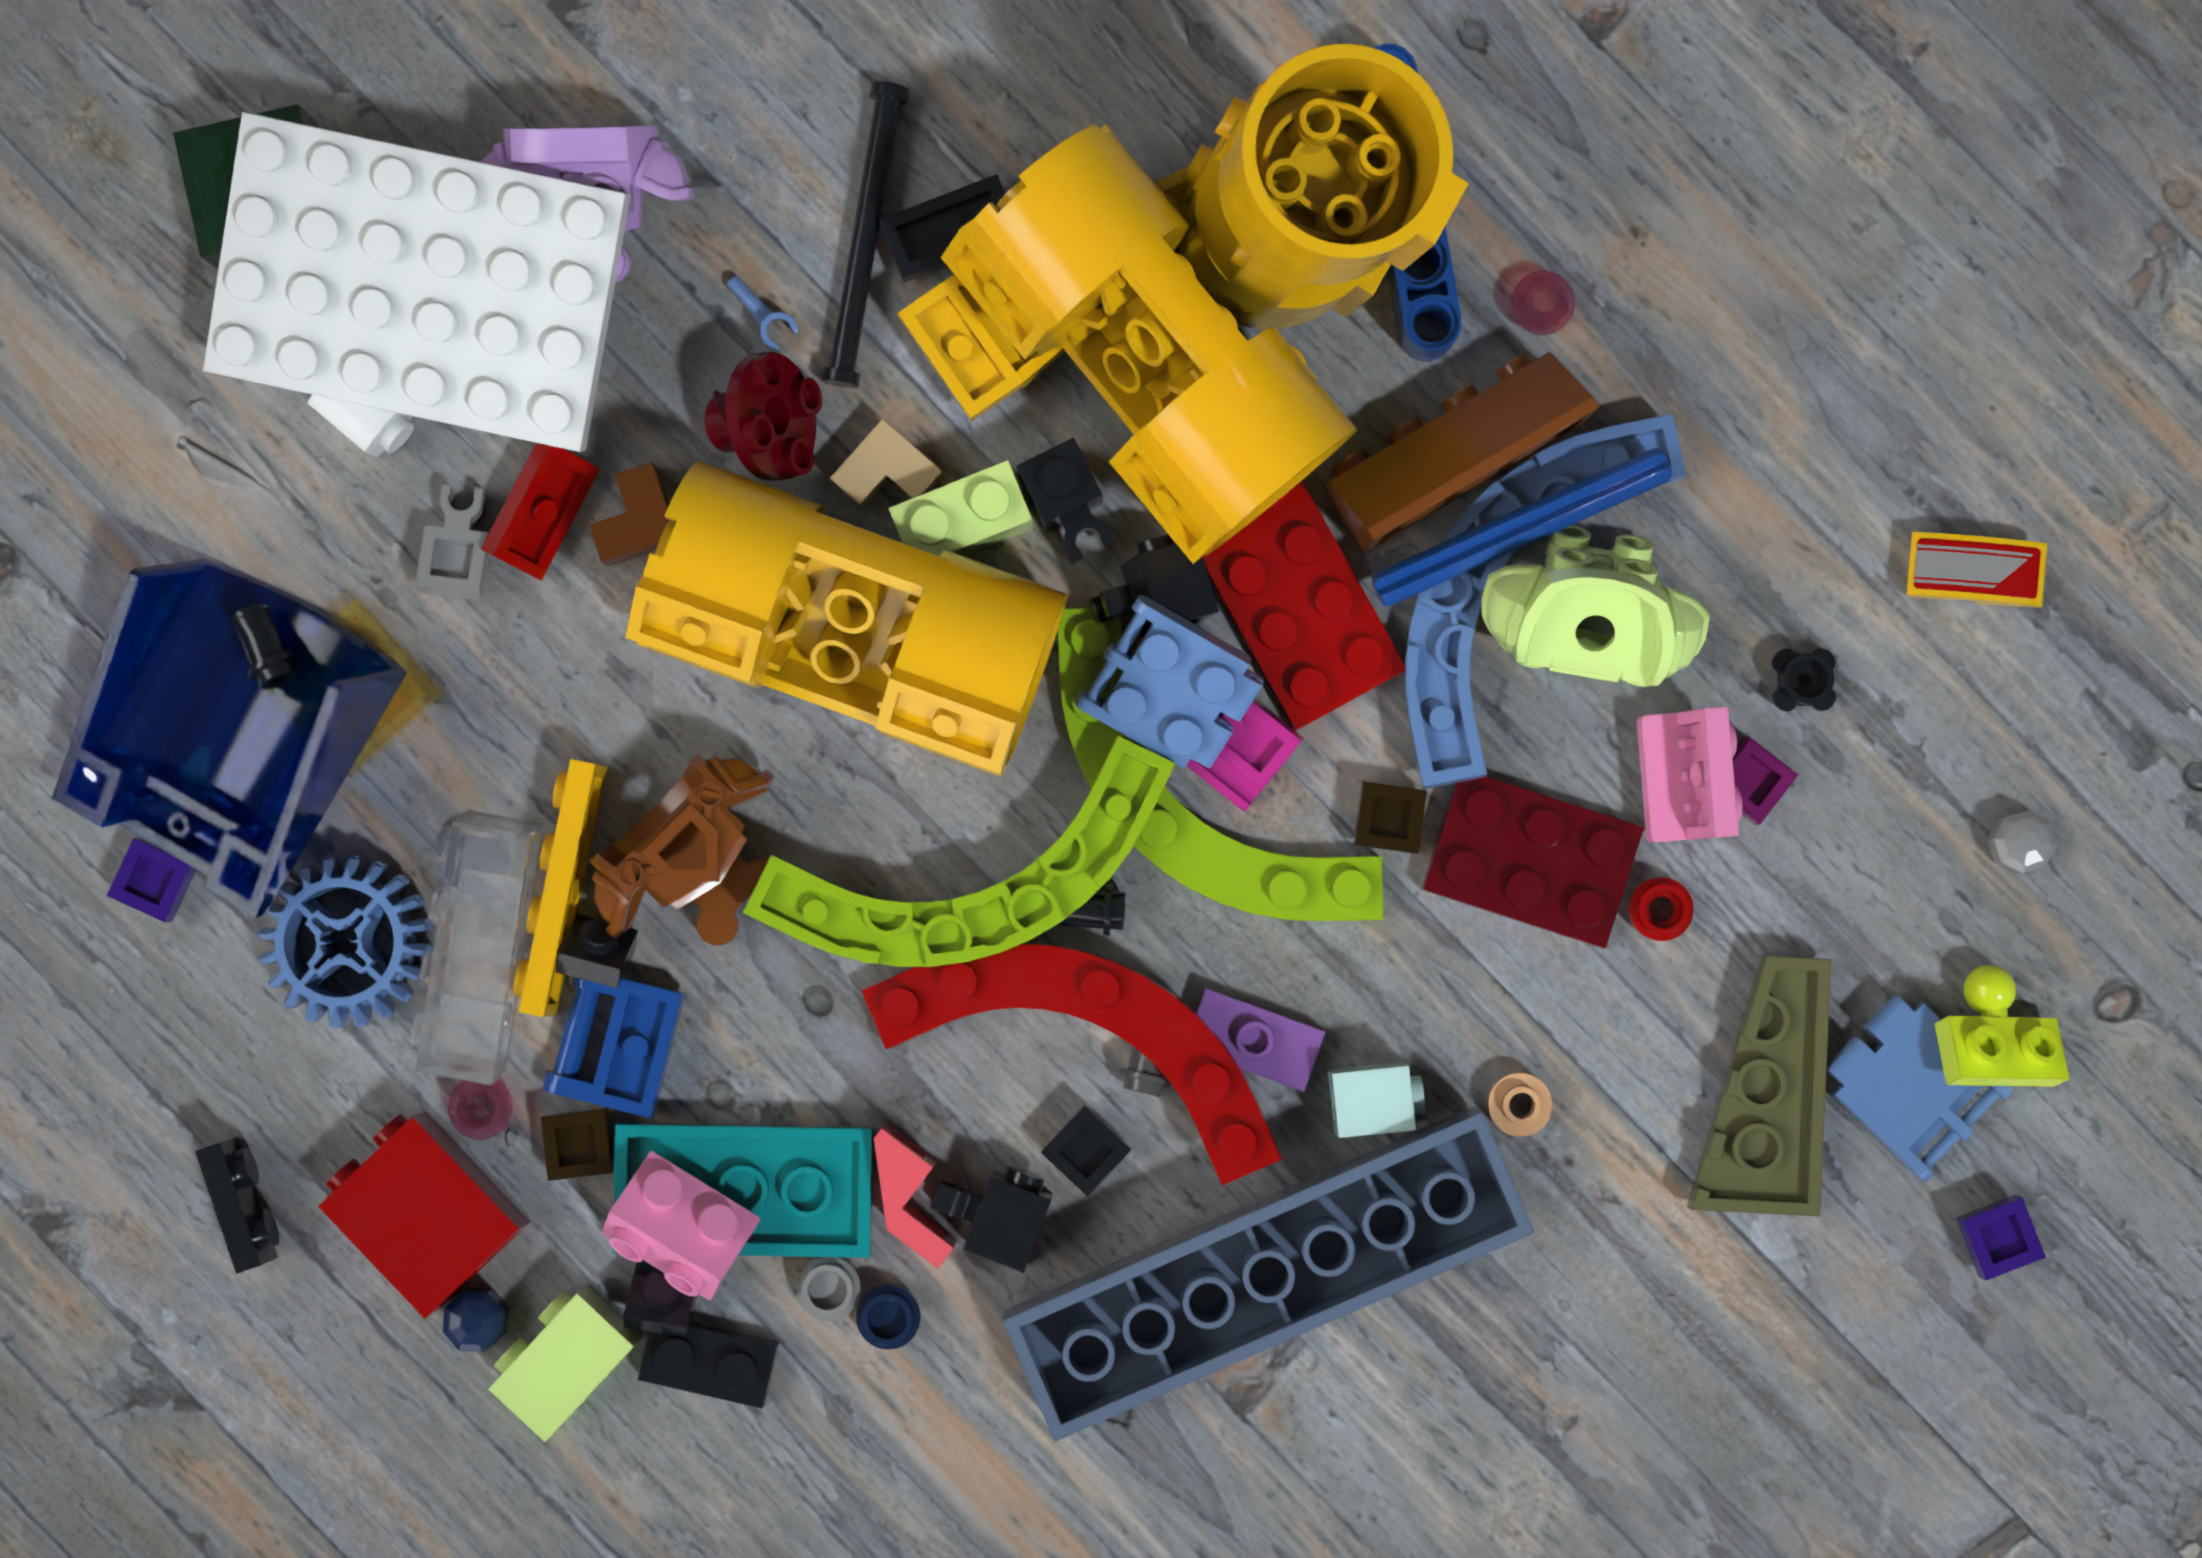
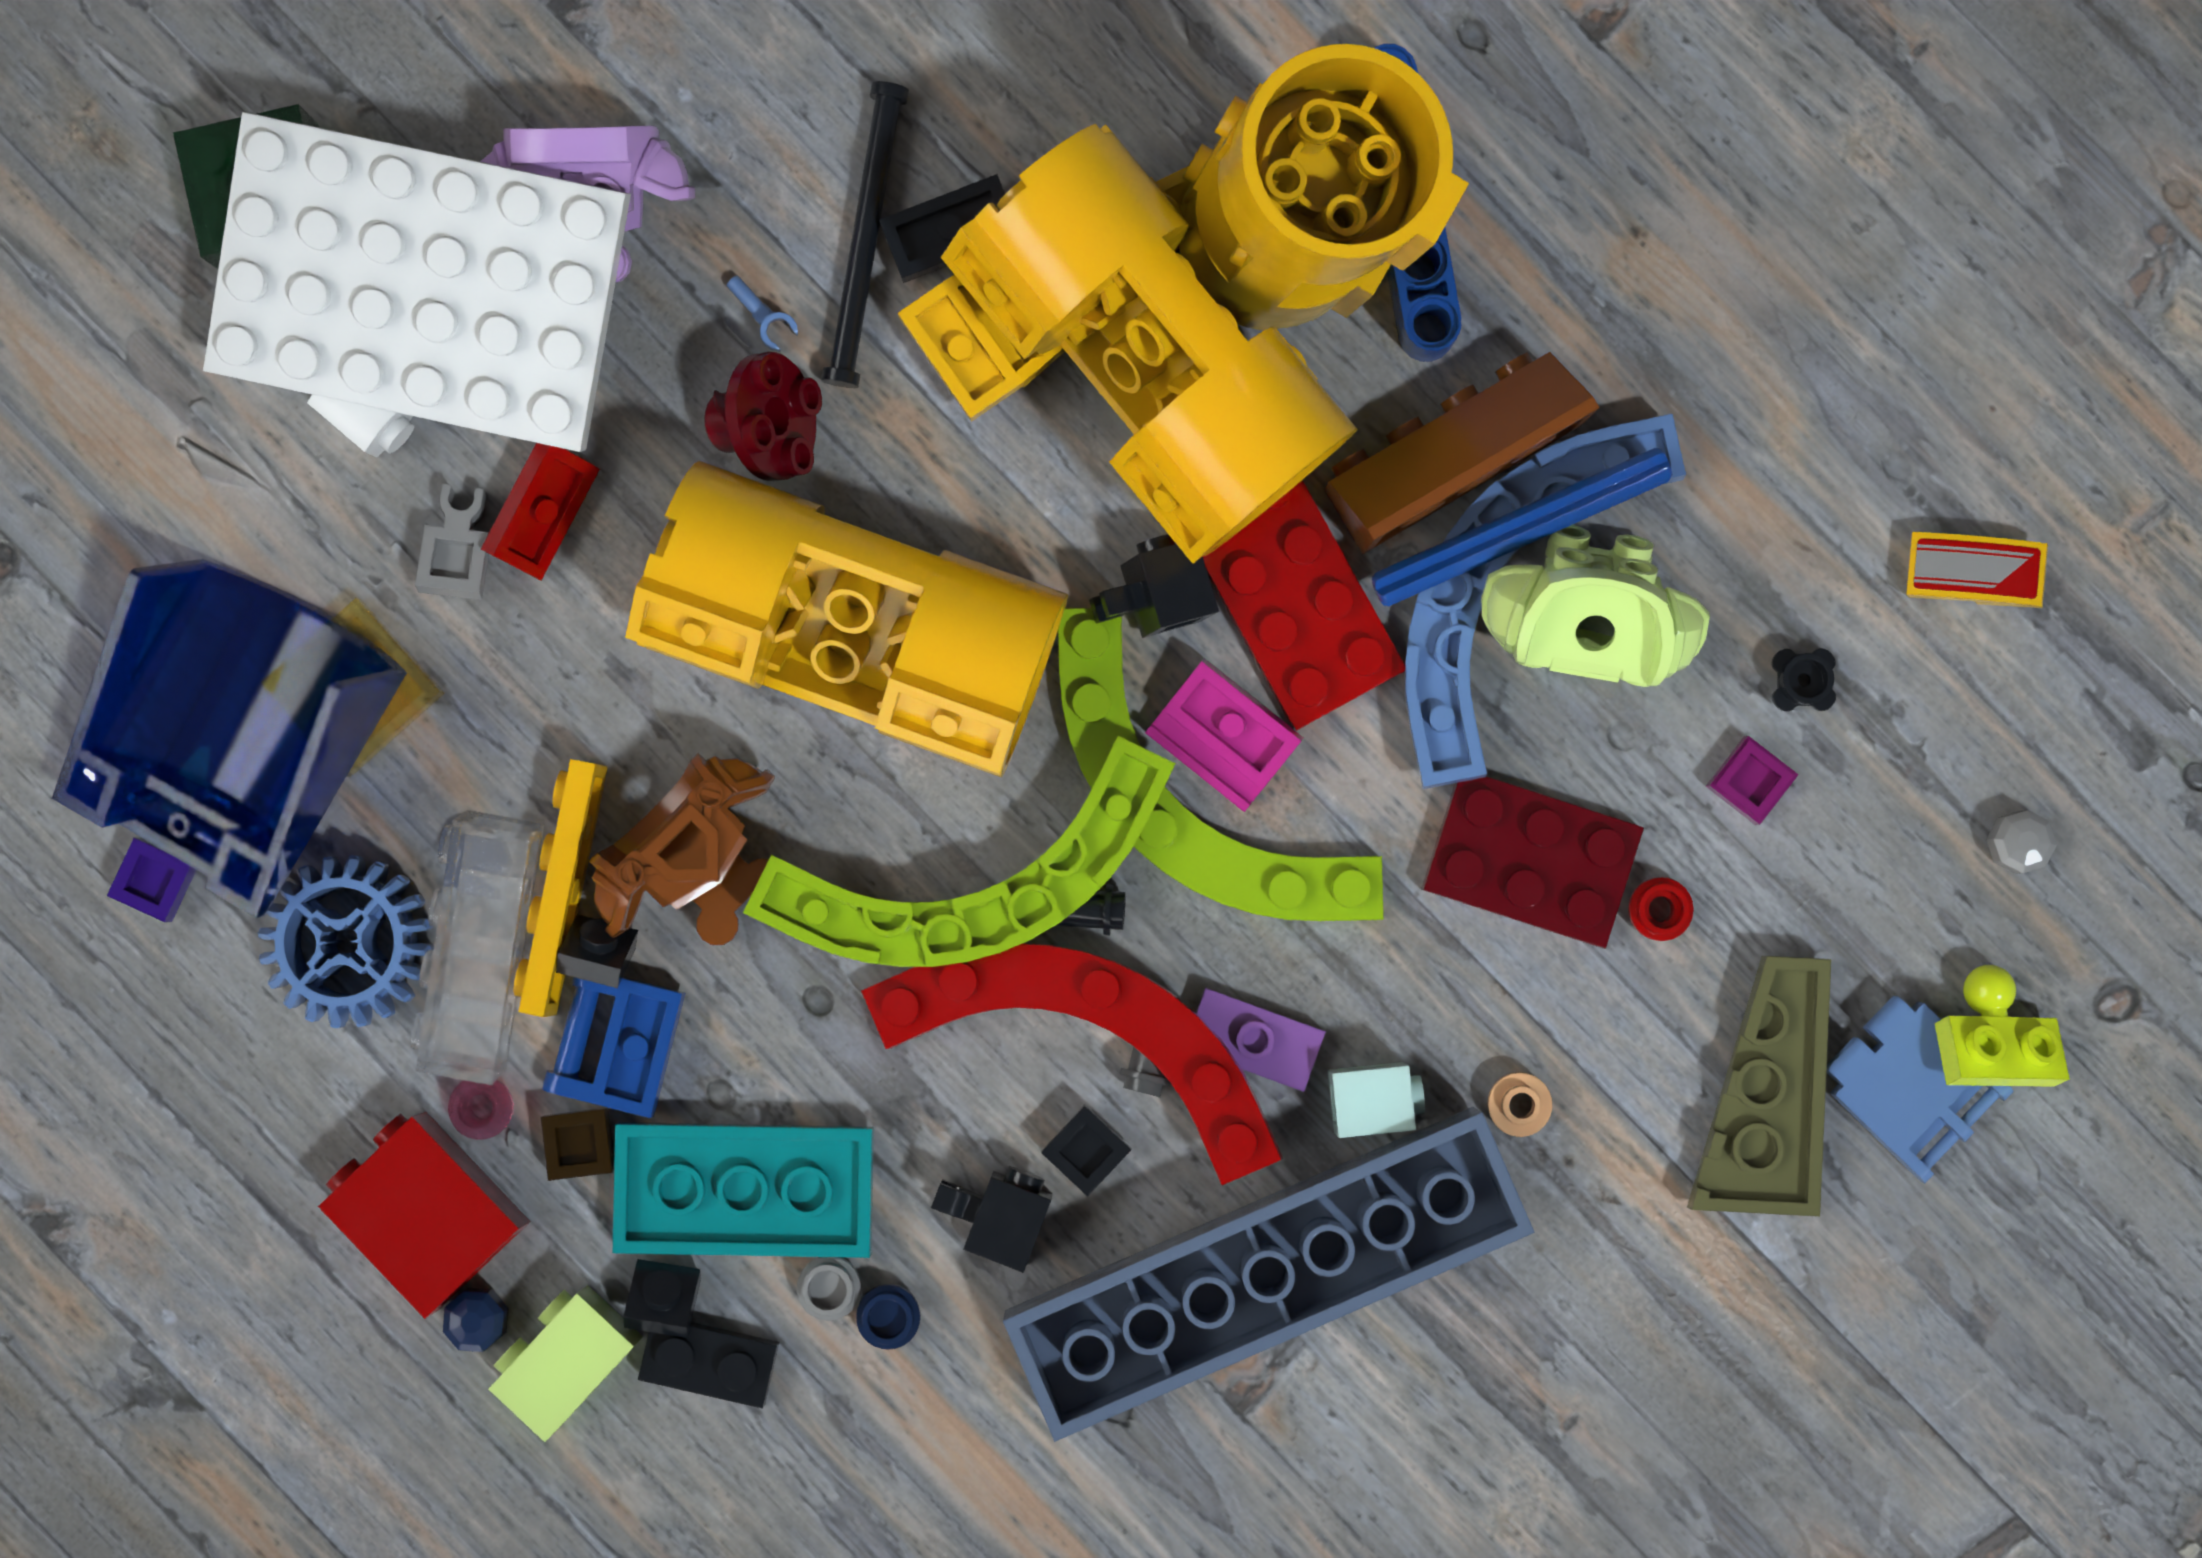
(244, 1225): black plate -> none
(264, 647): black pin -> none
(642, 524): dark orange piece -> none
(678, 1227): bright pink bracket -> none
(881, 458): tan piece -> none
(901, 1172): coral slope -> none
(965, 513): yellowish green brick -> none
(1064, 494): black brick -> none
(1172, 687): medium blue plate -> none
(1390, 817): dark brown plate -> none
(1534, 320): clear pink plate -> none
(1688, 775): bright pink bracket -> none
(2000, 1237): dark purple plate -> none

